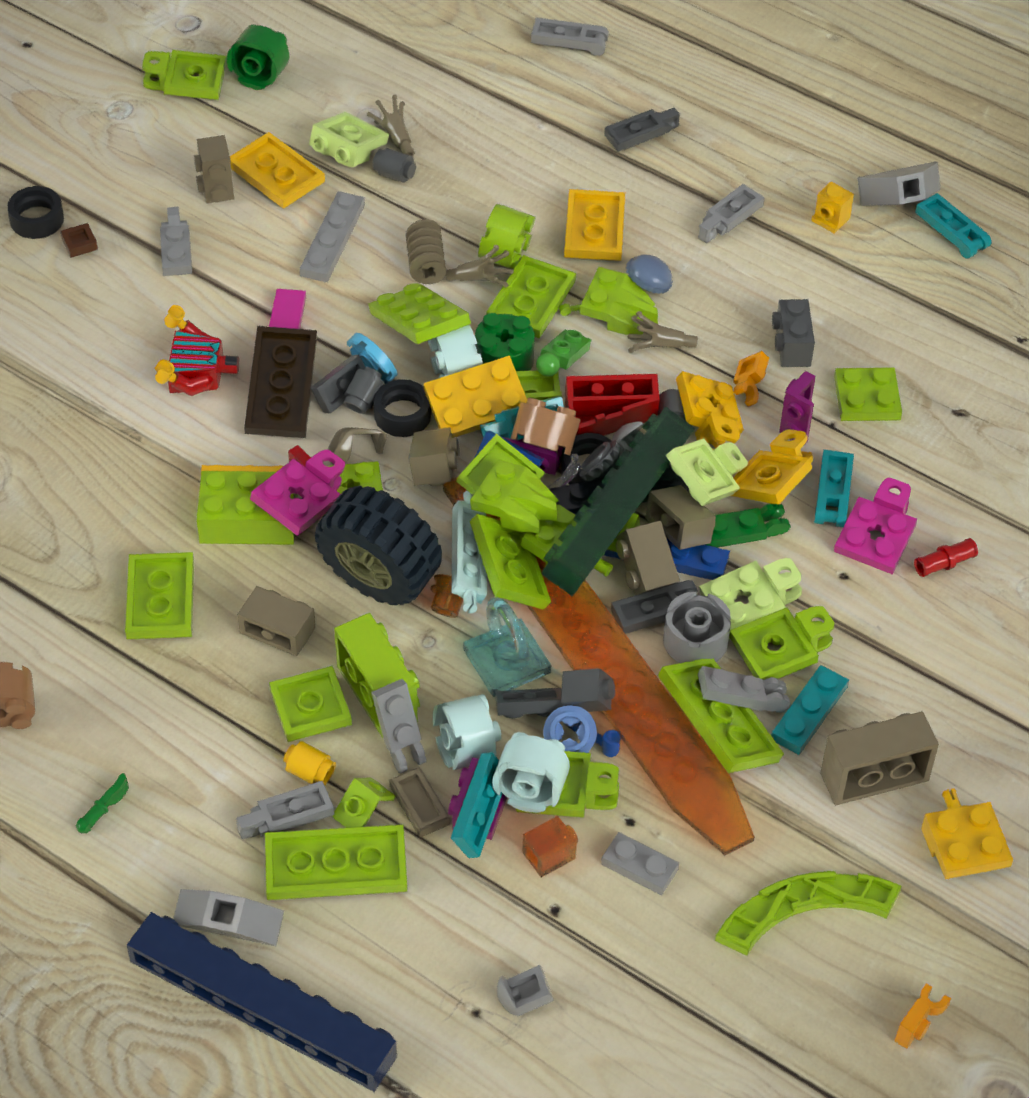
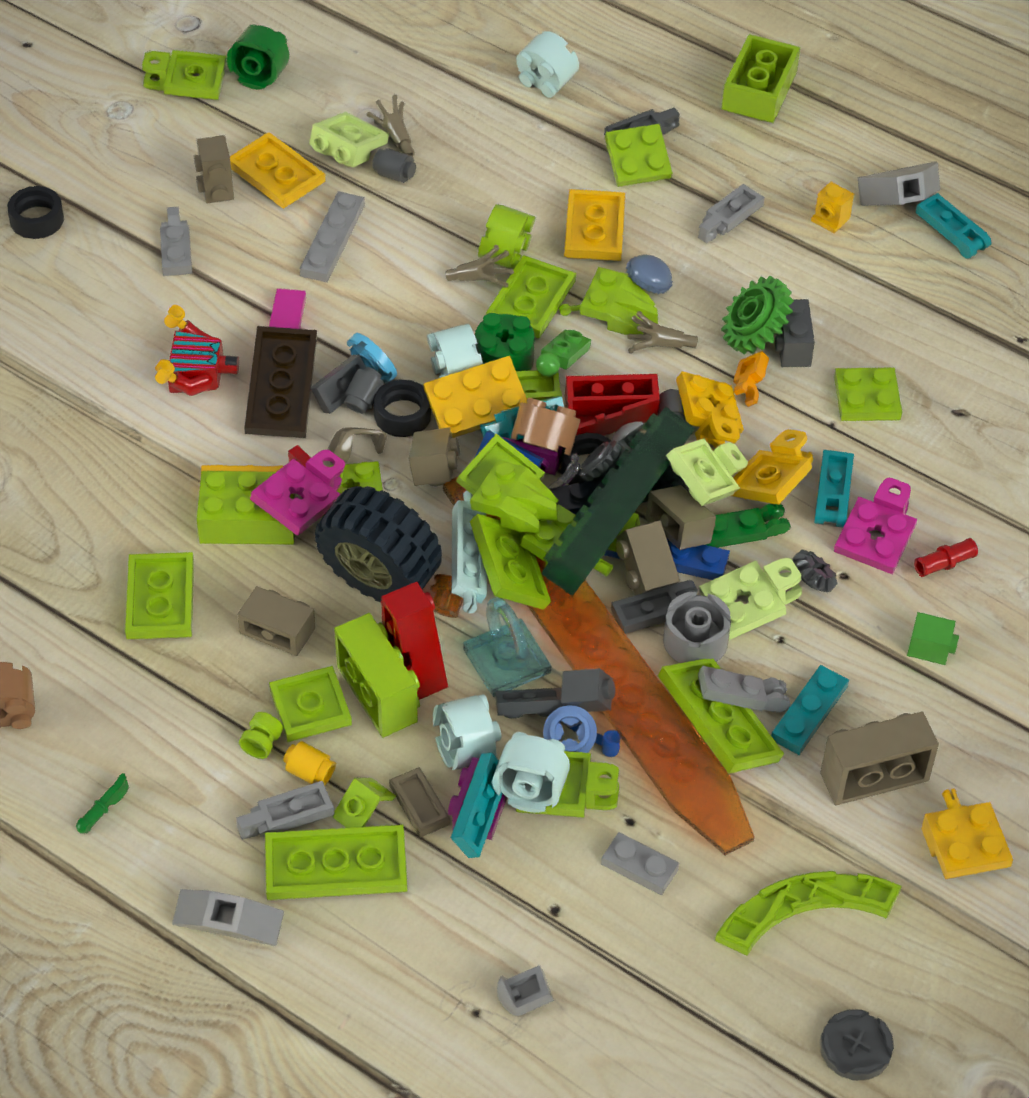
(79, 240): reddish brown plate -> none
(262, 732): none -> lime wheel
(263, 1000): dark blue brick -> none
(398, 723): light grey hinge -> none
(413, 629): none -> red wedge
(418, 313): lime plate -> none
(425, 252): dark tan piece -> none
(547, 63): none -> light aqua brick
(550, 846): clear orange brick -> none
(570, 35): light grey plate -> none
(638, 155): none -> lime plate
(757, 315): none -> bright green gear
(760, 78): none -> lime brick
(795, 635): lime plate -> none
(798, 404): magenta bracket -> none
(815, 571): none -> dark grey gear
(856, 1045): none -> dark grey tile
(915, 1022): light orange plate -> none
(932, 638): none -> bright green brick

